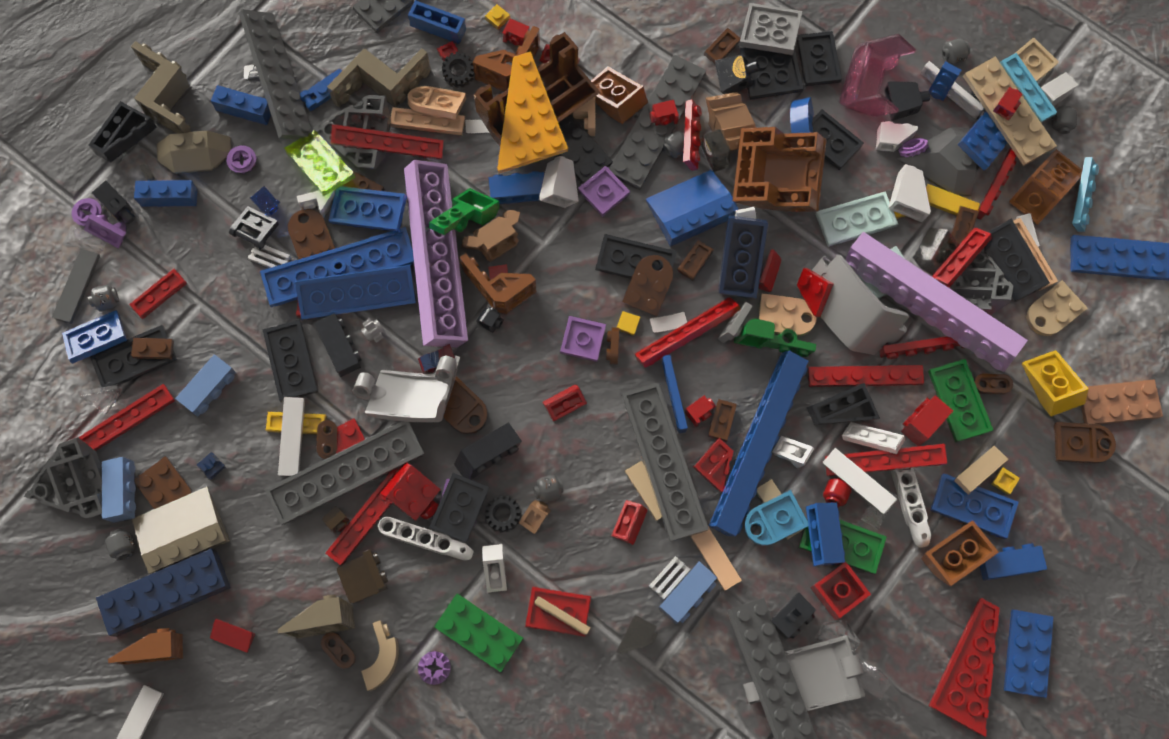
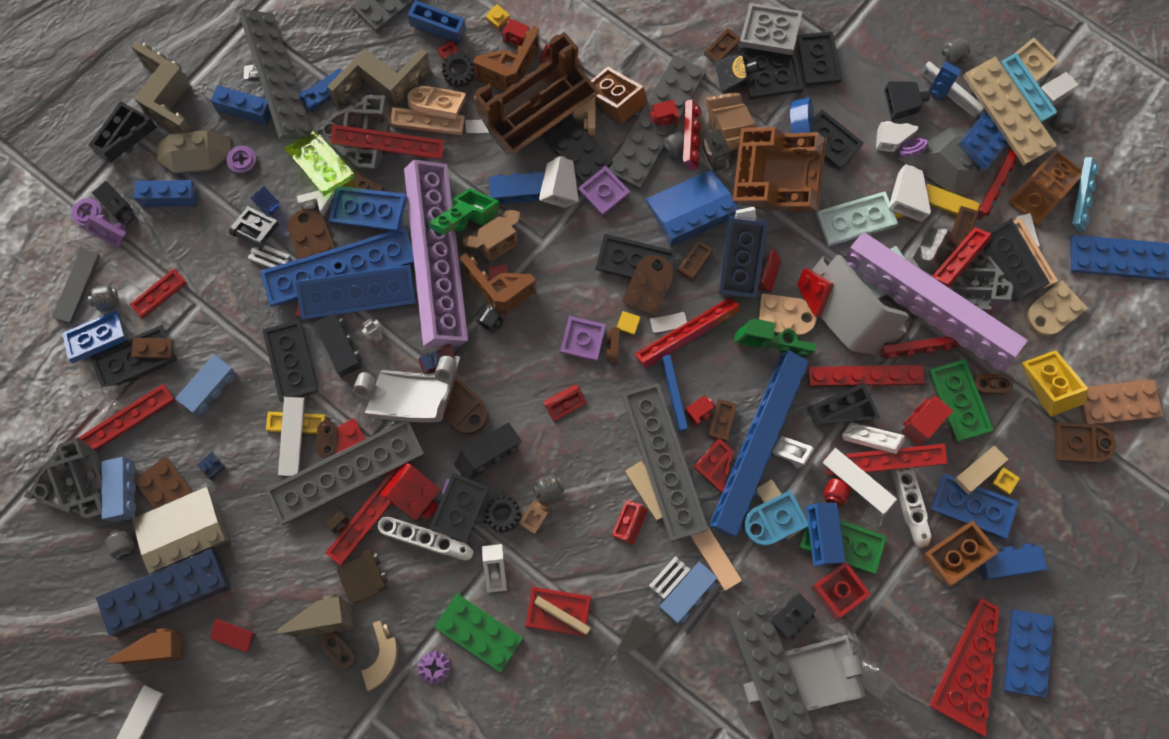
(529, 120): light orange wing -> none
(734, 327): light grey wing -> none
(867, 73): clear pink windscreen -> none
(1008, 103): red brick -> none

